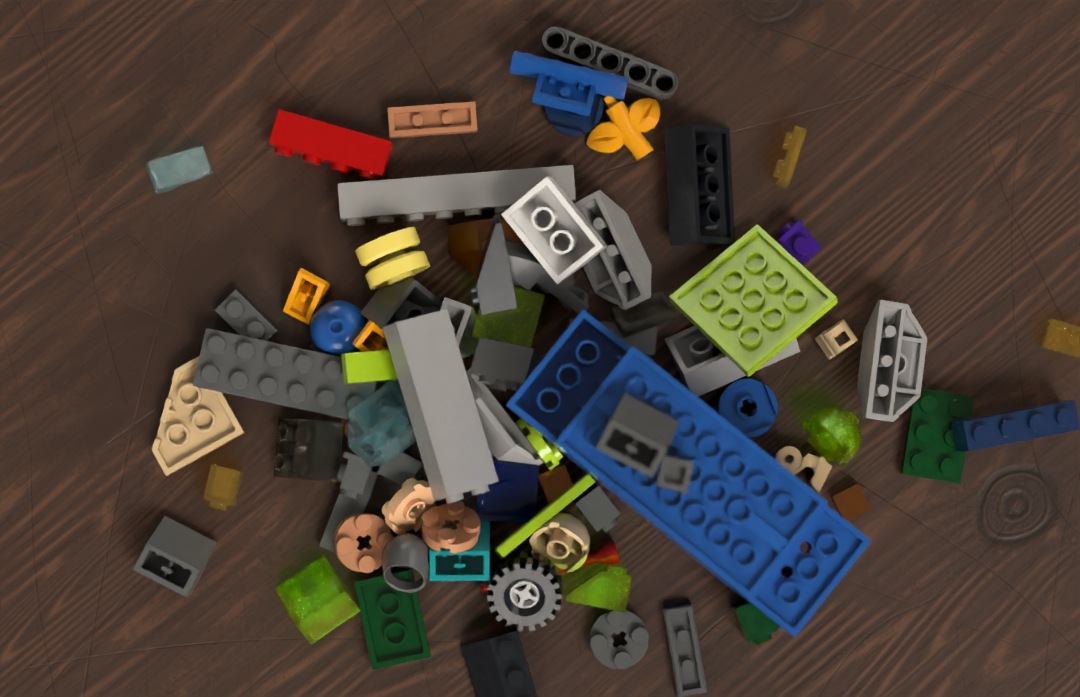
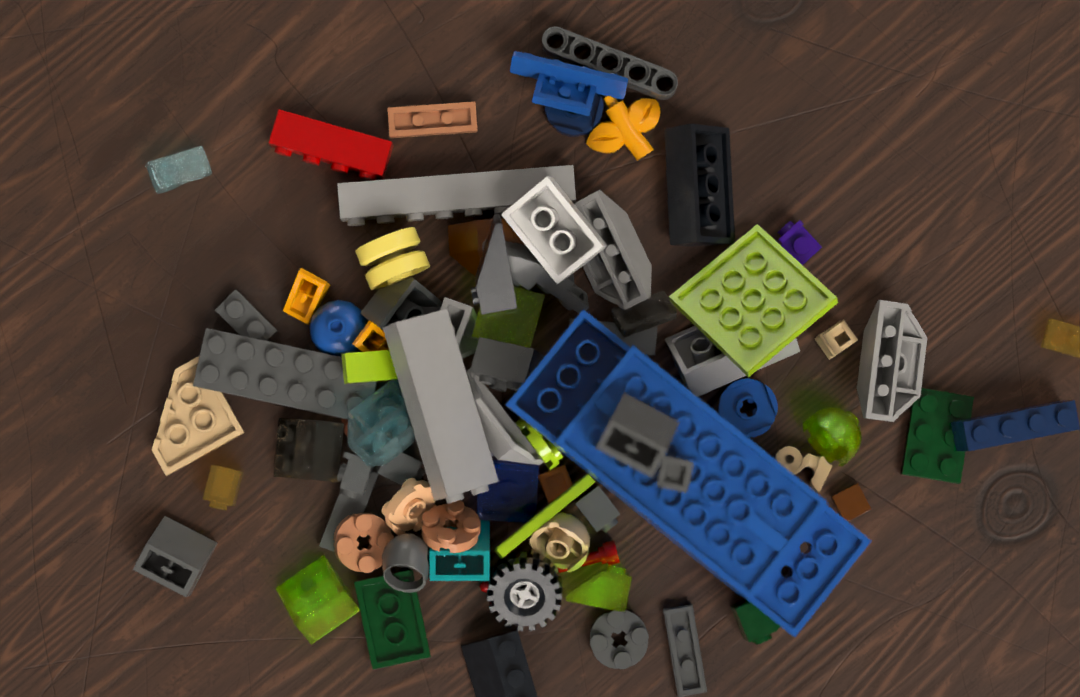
(792, 144): clear yellow plate -> none

